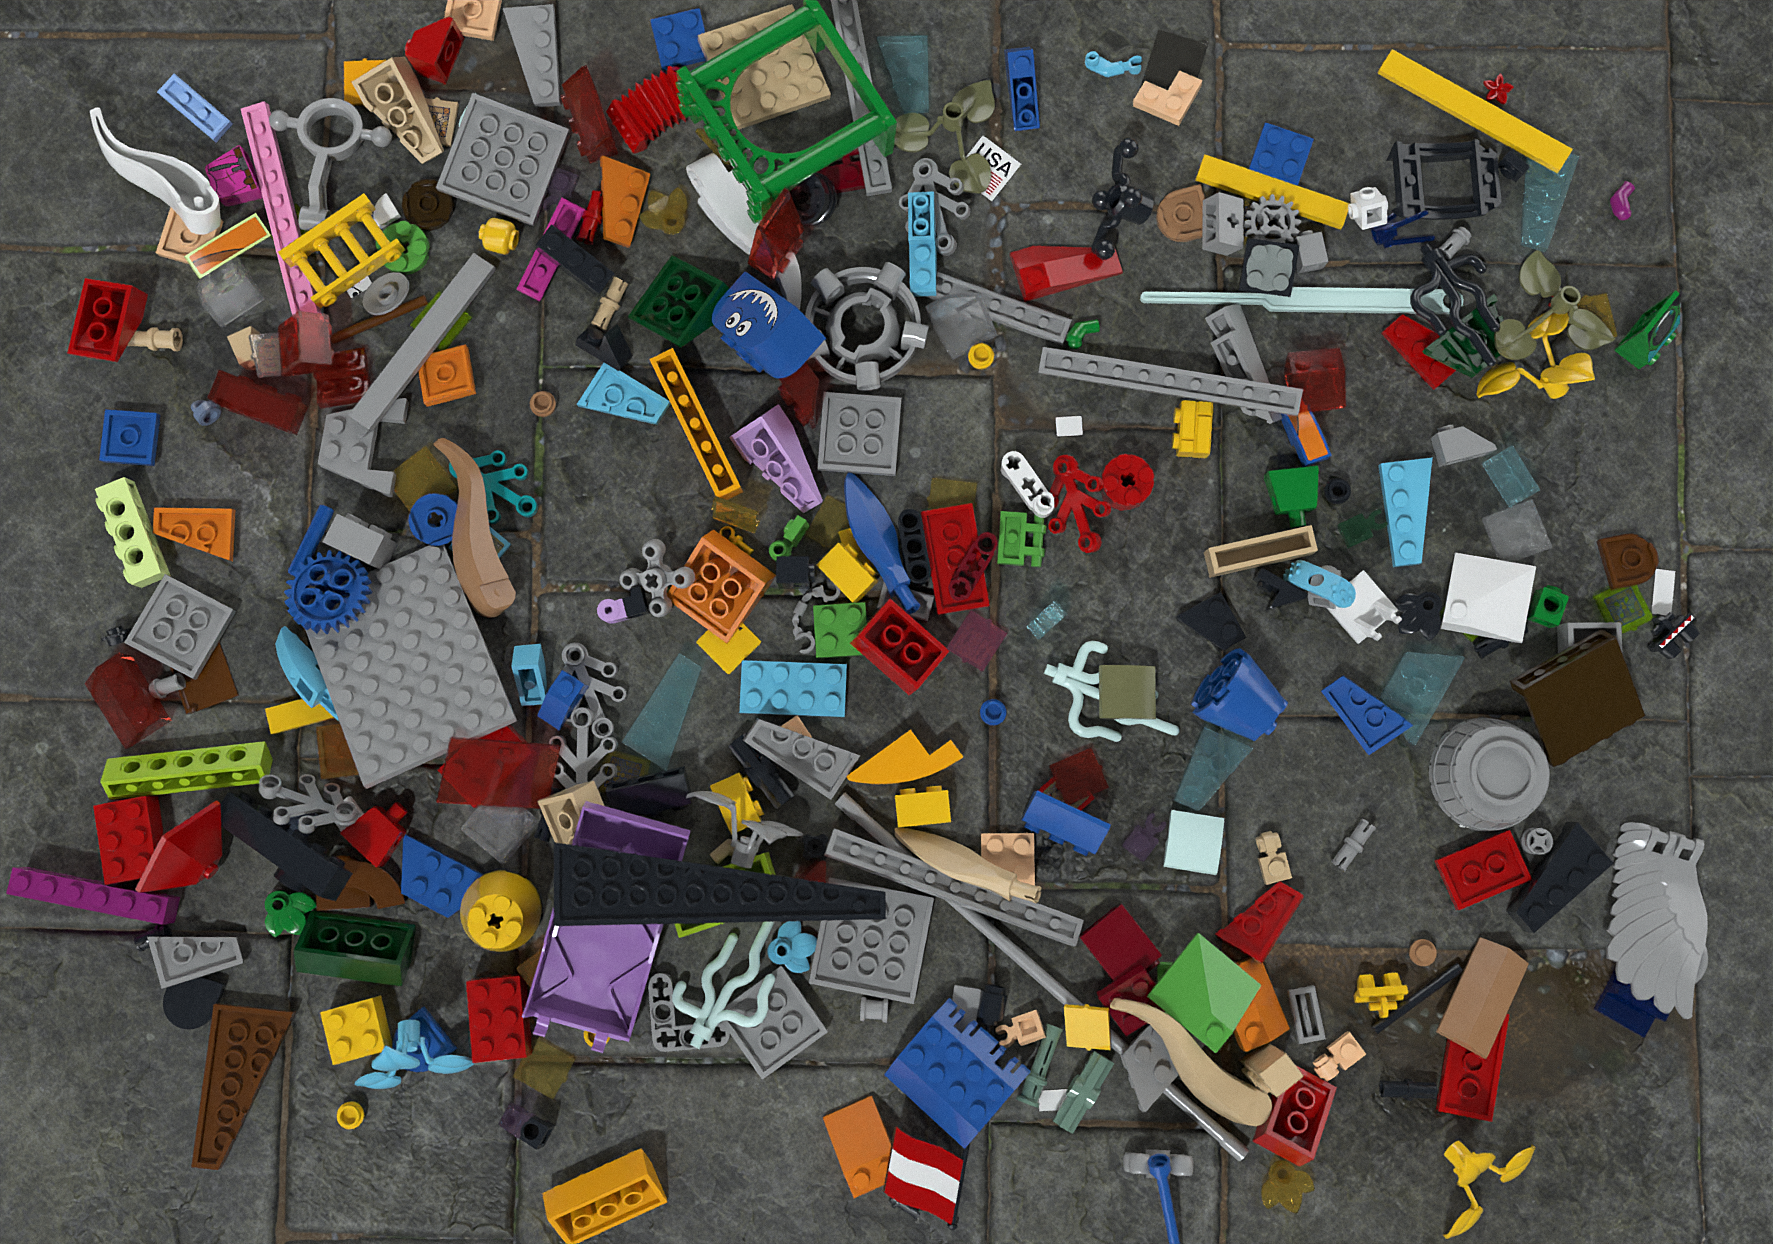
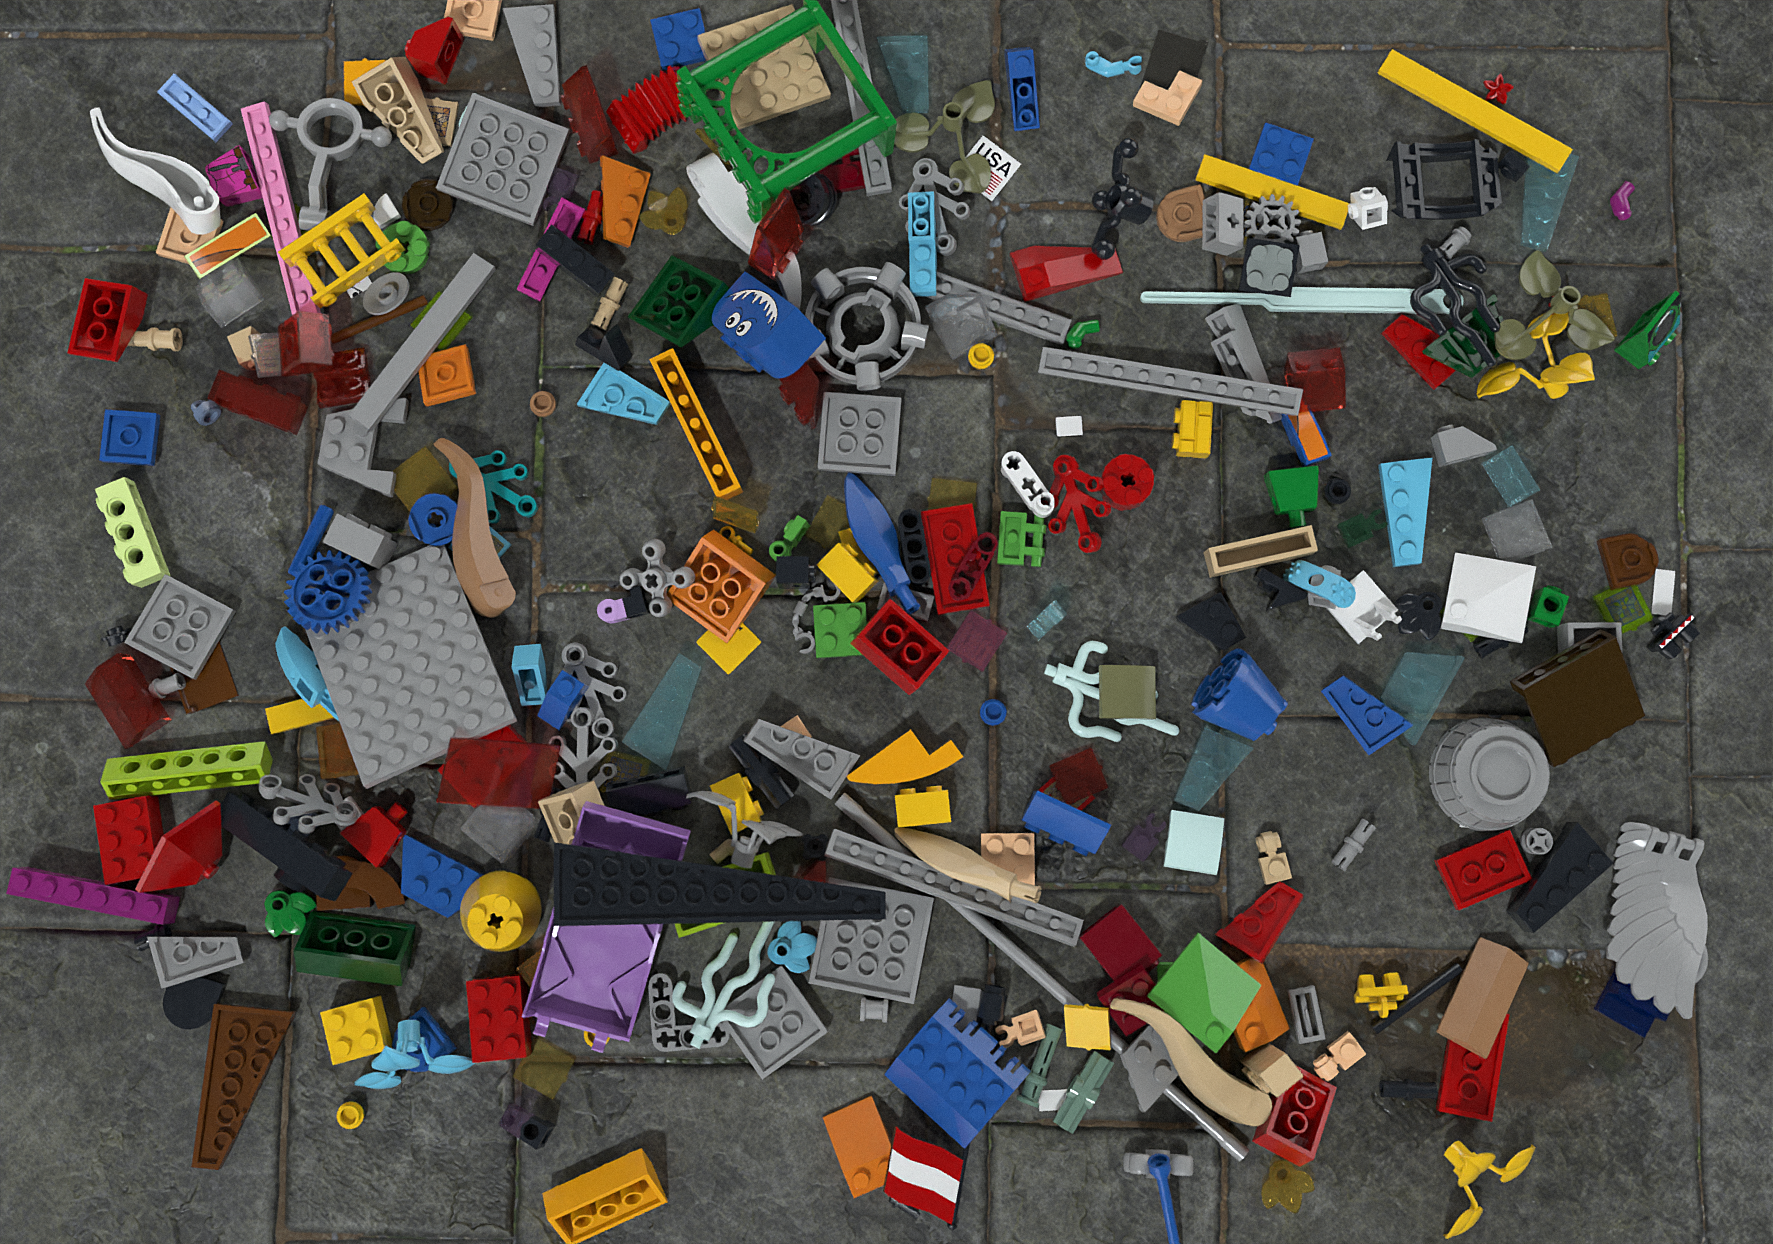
(199, 528): orange wing -> none
(499, 236): yellow head -> none
(775, 449): lavender wedge -> none
(793, 688): medium azure plate -> none
(1385, 233): clear blue plant -> none
(1422, 952): medium nougat plate -> none

